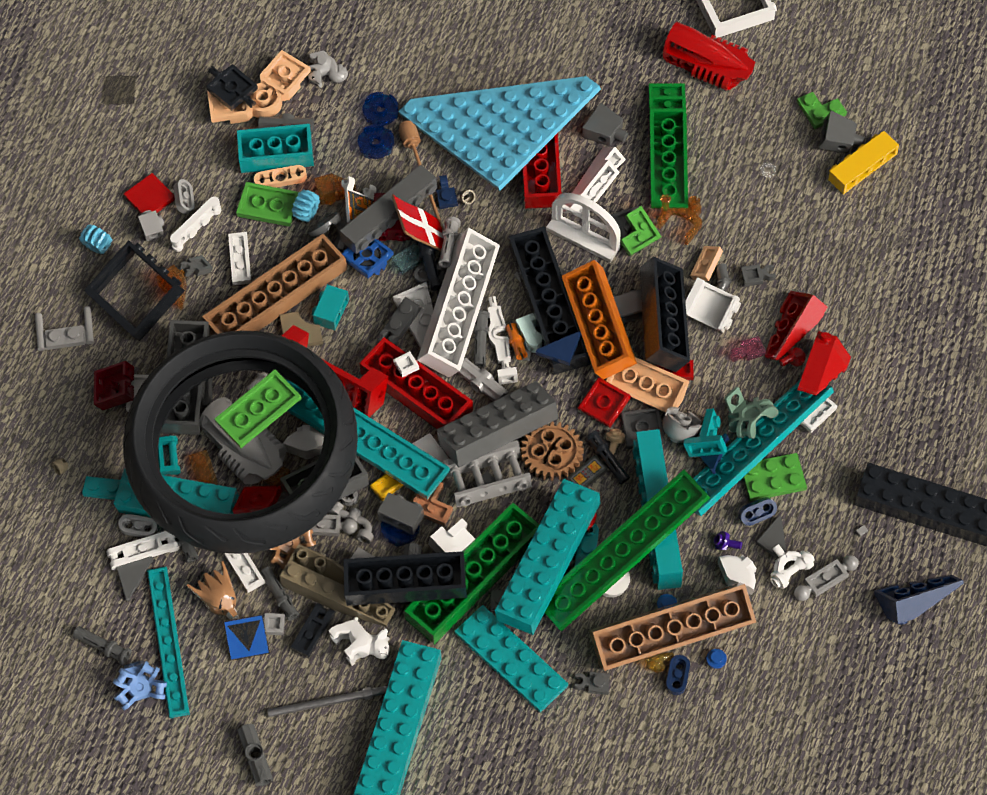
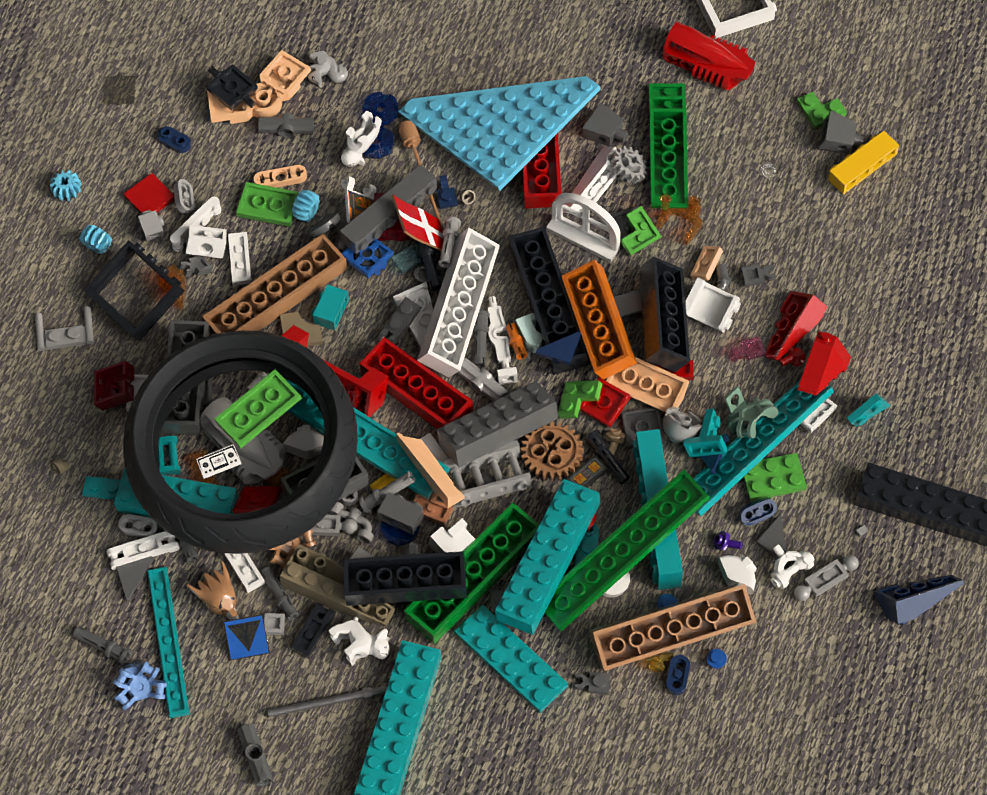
(65, 185): none -> medium azure gear
(173, 138): none -> dark blue plate
(206, 241): none -> white brick
(218, 461): none -> tile
(275, 147): teal brick -> none
(330, 188): clear orange slope -> none
(360, 140): none -> white animal
(379, 495): none -> light grey pin
(406, 364): white tile -> none
(430, 469): none -> light nougat wedge
(574, 394): none -> bright green plate
(629, 164): none -> light grey gear
(868, 409): none -> teal wing

